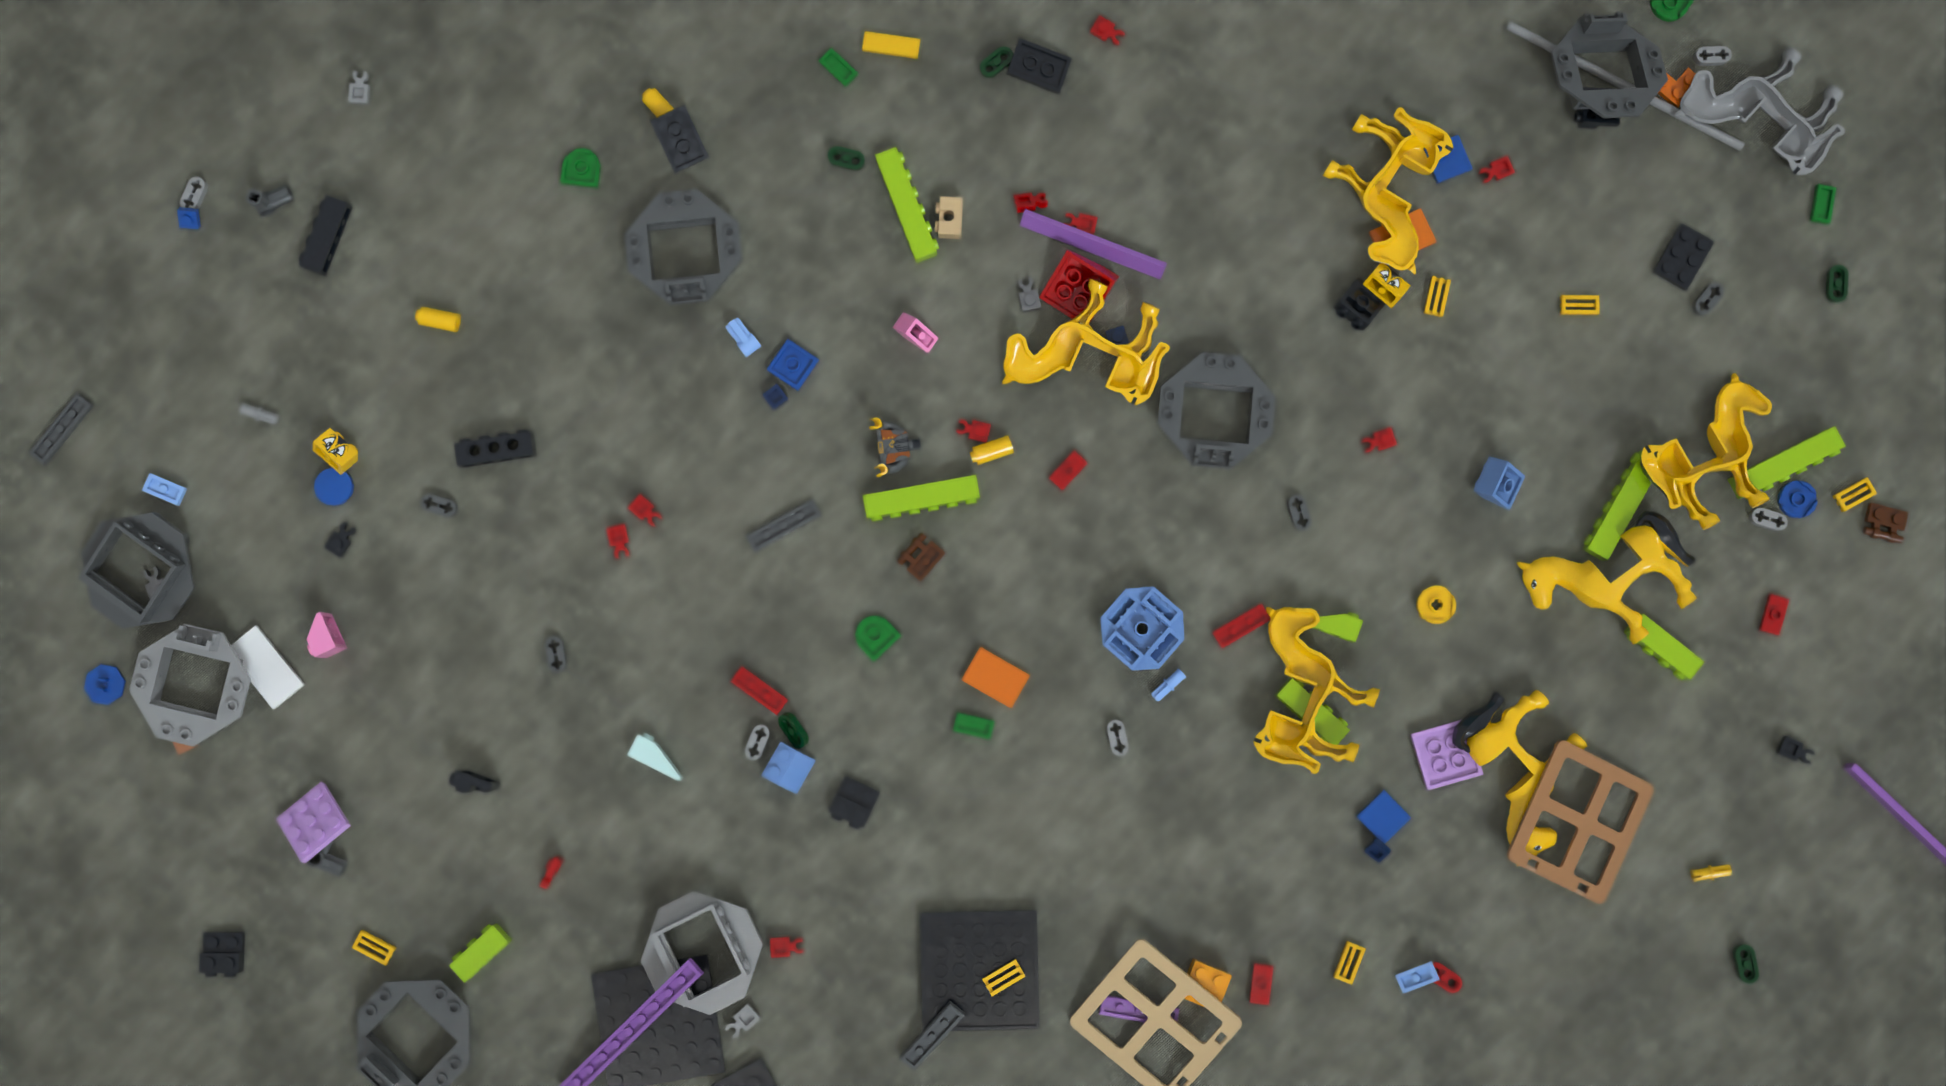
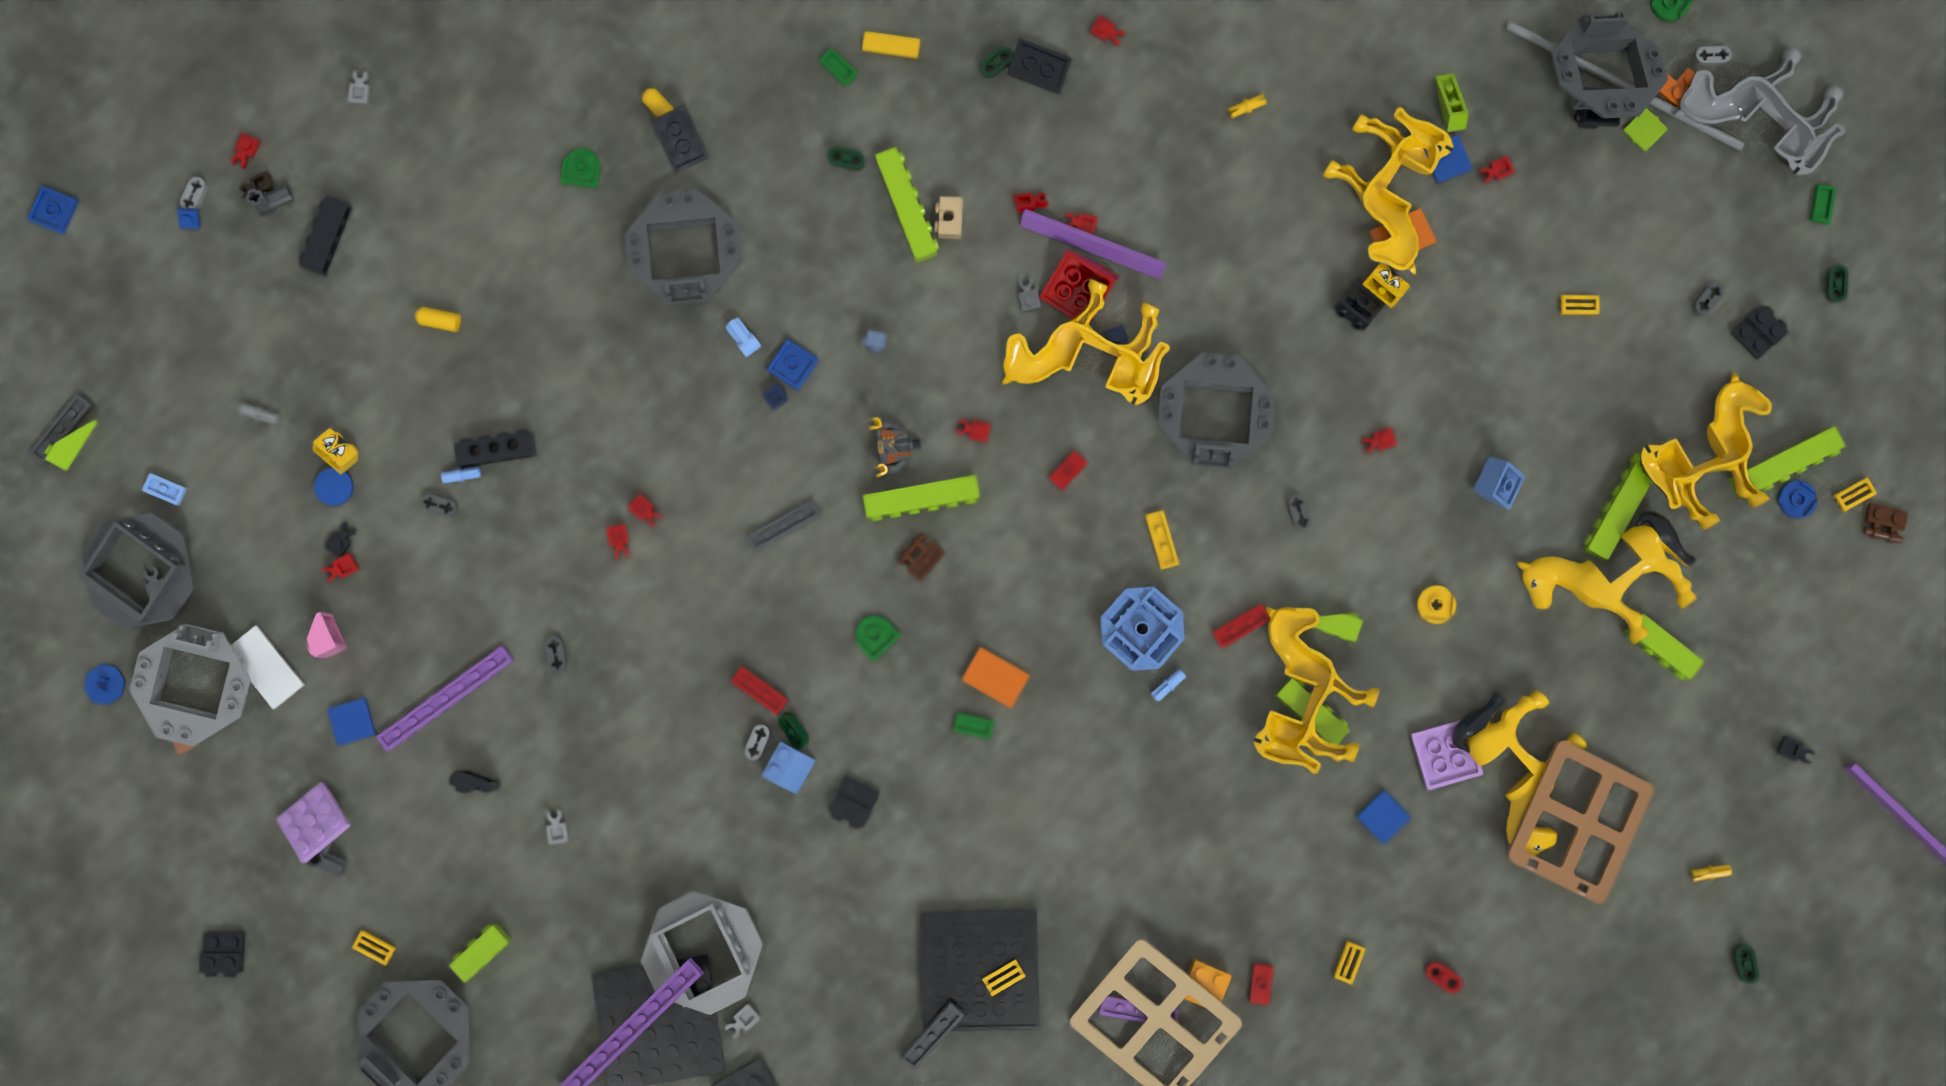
(52, 210): none -> blue tile
(67, 448): none -> lime slope
(245, 147): none -> red plate
(260, 182): none -> dark brown plate
(343, 566): none -> red plate
(351, 721): none -> blue tile
(445, 698): none -> medium lavender tile
(460, 474): none -> light blue axle
(552, 869): red plate -> none
(557, 831): none -> light grey plate
(651, 754): light aqua slope -> none
(782, 946): red plate -> none
(874, 341): none -> sand blue plate
(915, 332): bright pink slope -> none
(991, 450): yellow brick -> none
(1122, 737): light grey beam -> none
(1161, 539): none -> yellow tile
(1247, 106): none -> yellow pin
(1377, 850): dark blue plate -> none
(1417, 977): light blue plate -> none
(1440, 281): yellow tile -> none
(1451, 103): none -> lime slope
(1645, 130): none -> lime piece
(1683, 257): black plate -> none
(1760, 331): none -> black plate
(1767, 523): light grey beam -> none
(1774, 614): red plate -> none

